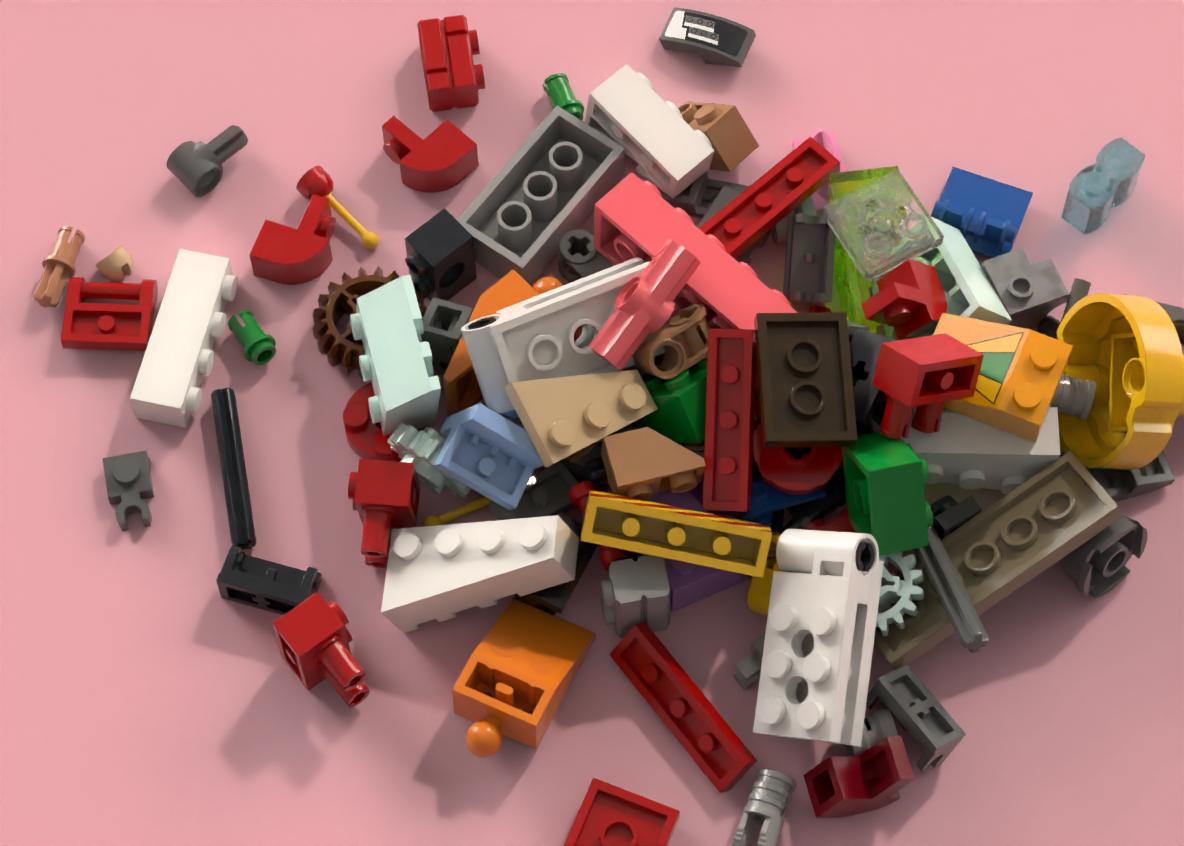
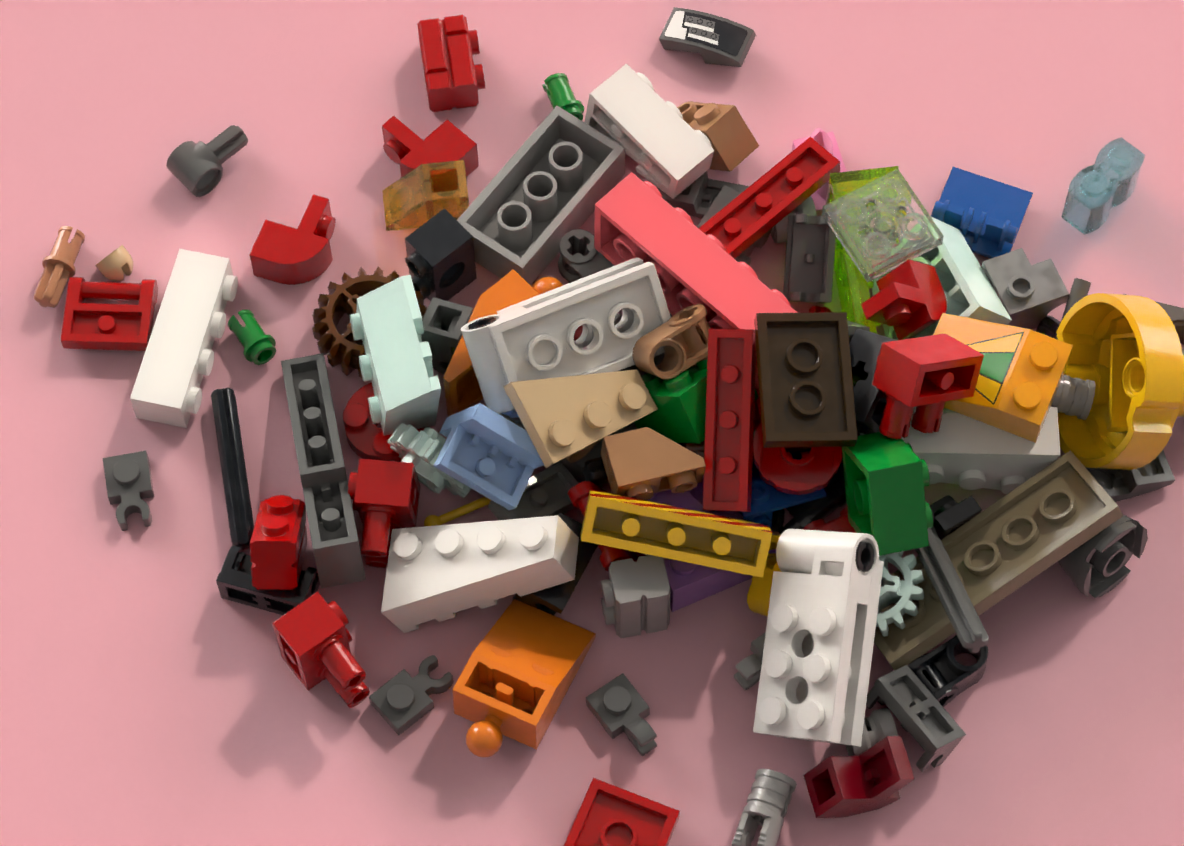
(278, 543): none -> red brick
(319, 183): hinge -> none
(322, 471): none -> dark grey brick
(406, 698): none -> dark grey plate
(425, 193): none -> clear yellow slope
(623, 710): none -> dark grey plate
(644, 304): coral piece -> none
(683, 707): red plate -> none
(944, 675): none -> black piece

